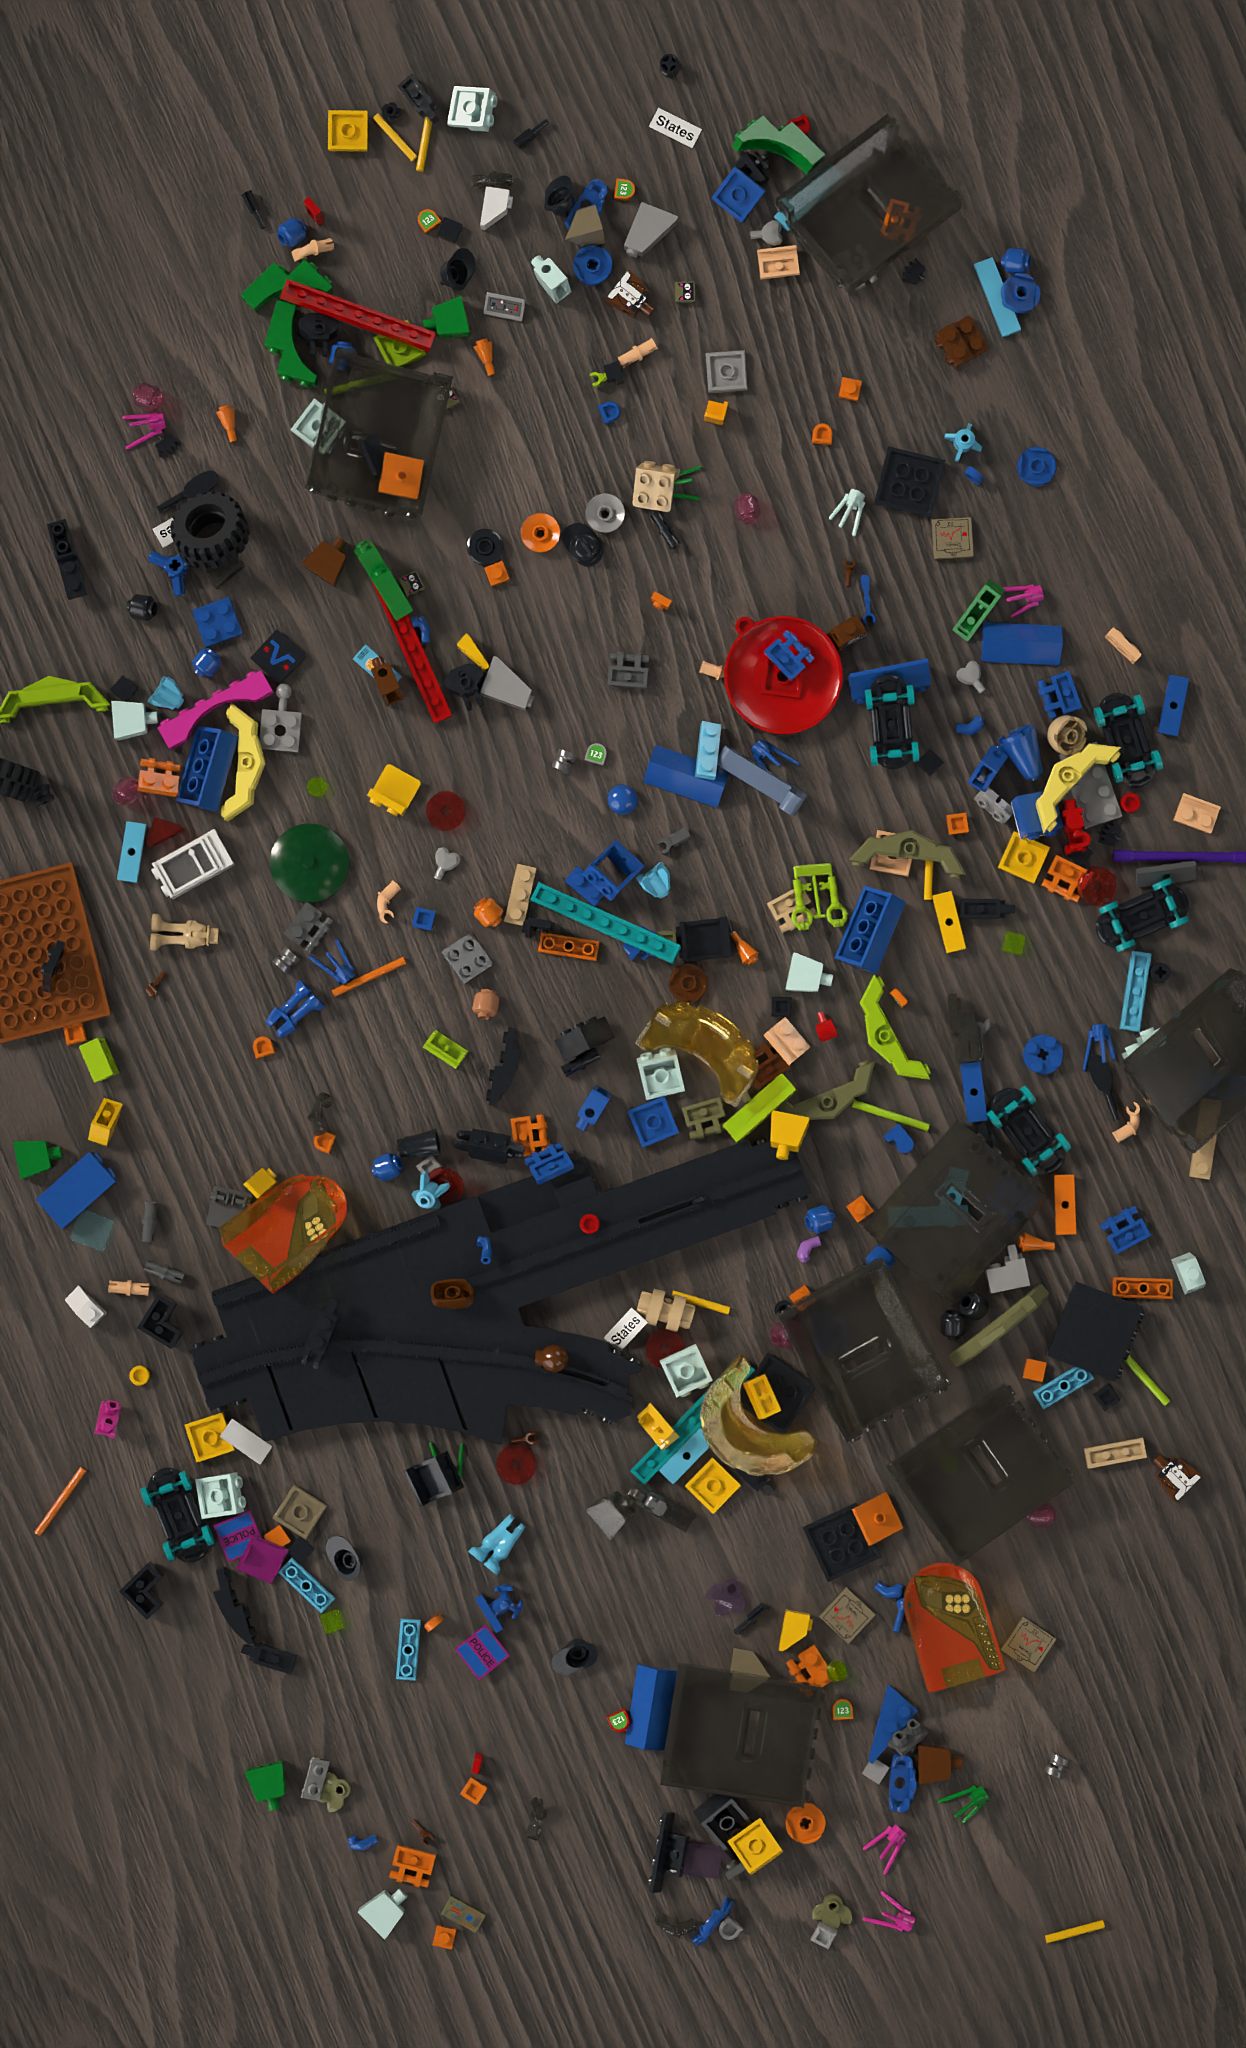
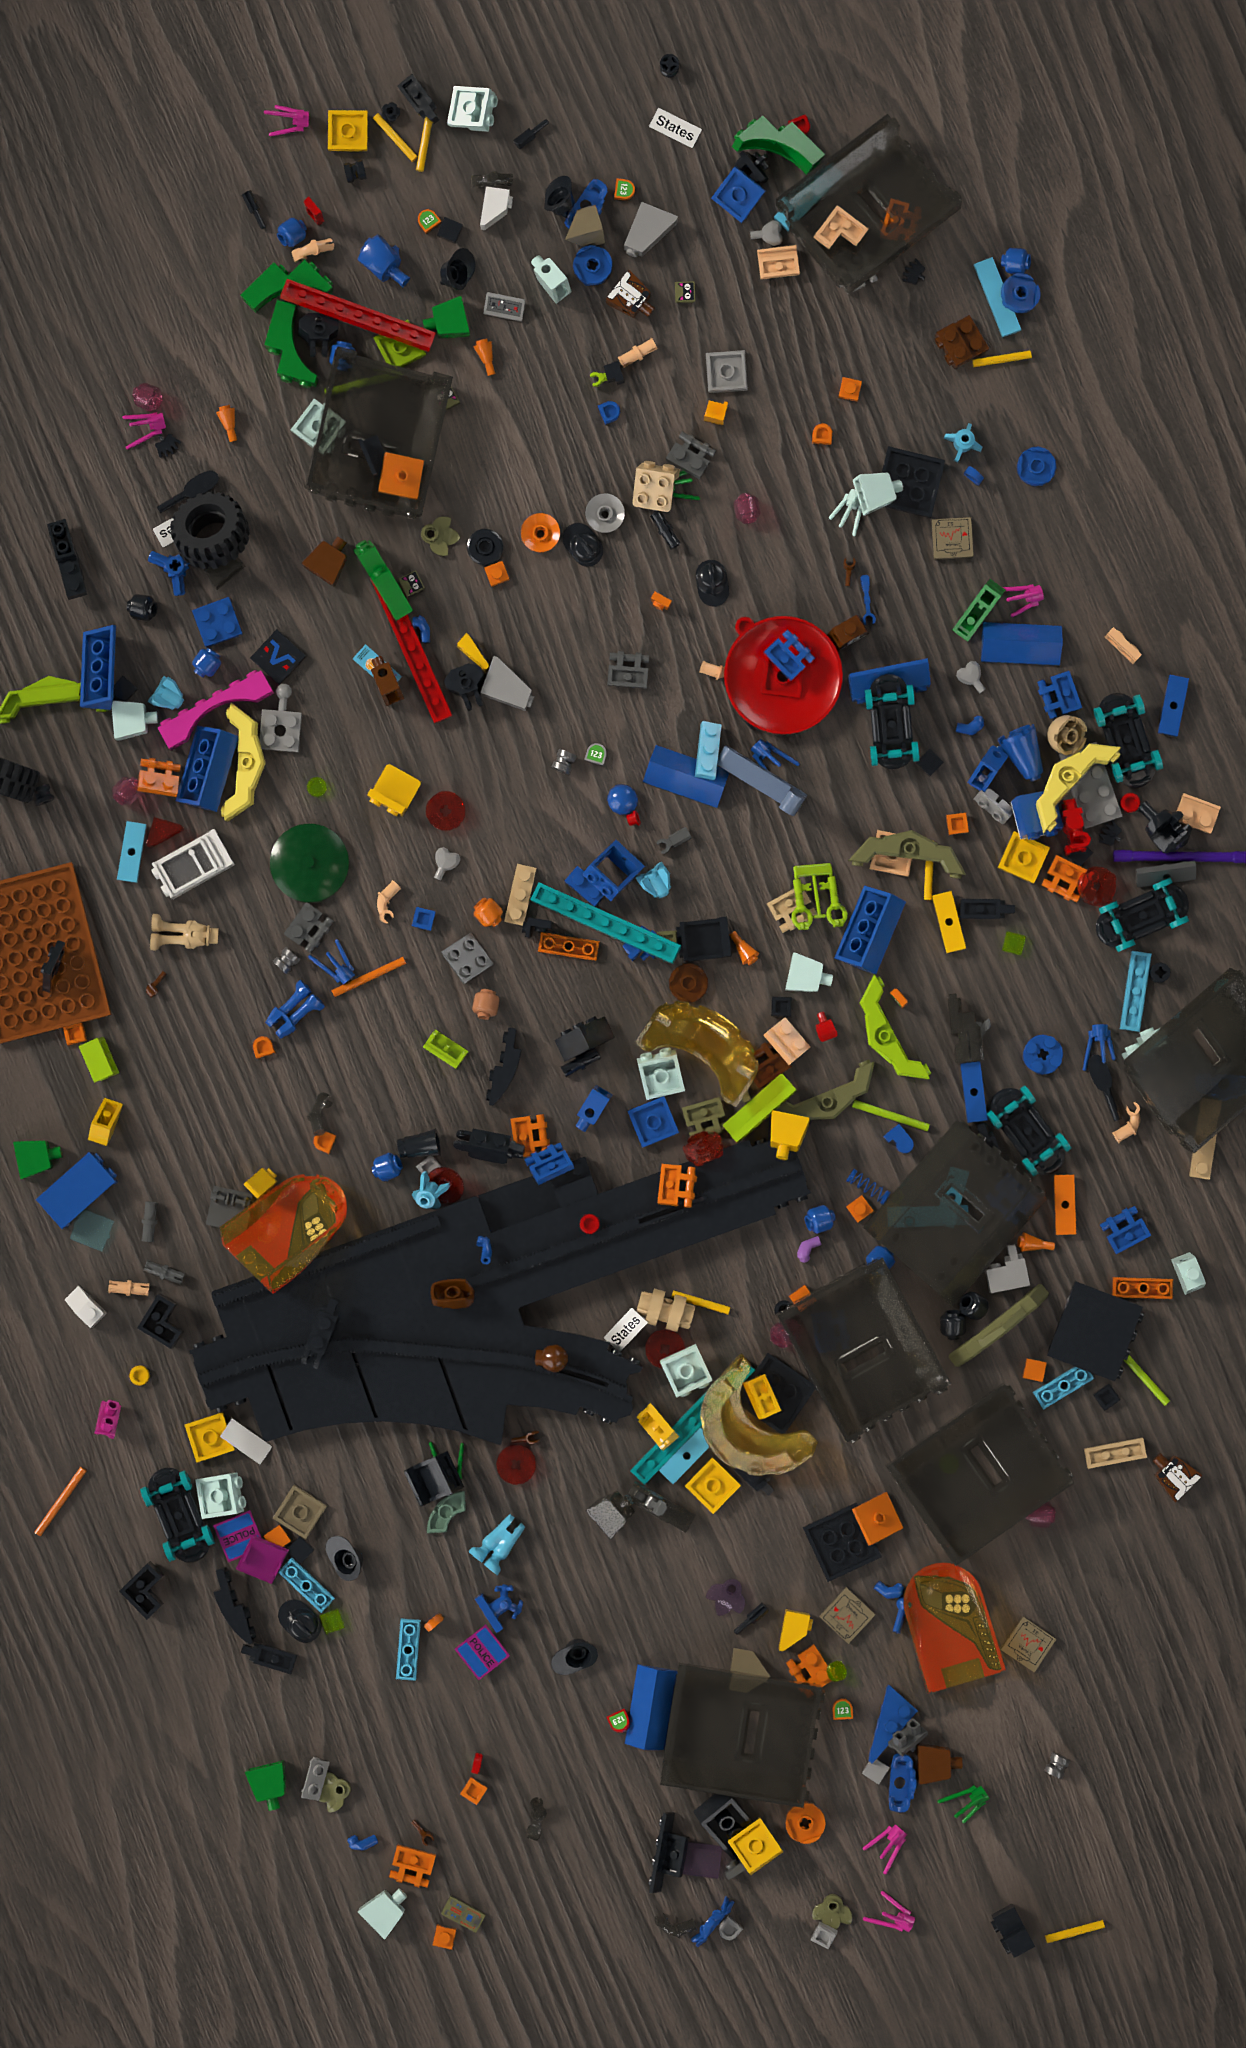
(98, 668): none -> blue slope
(299, 1621): none -> black piece
(300, 118): none -> dark pink plant
(355, 171): none -> black wheel
(382, 260): none -> blue piece
(443, 535): none -> olive plate
(444, 1511): none -> sand green tile
(633, 818): none -> red piece
(670, 1185): none -> orange plate
(687, 460): none -> dark grey plate
(712, 583): none -> black piece
(712, 1148): none -> clear red plate
(841, 224): none -> light nougat plate
(852, 1175): none -> blue piece
(875, 491): none -> light aqua torso
(1001, 358): none -> yellow bar
(1015, 1936): none -> black brick
(1165, 828): none -> black piece

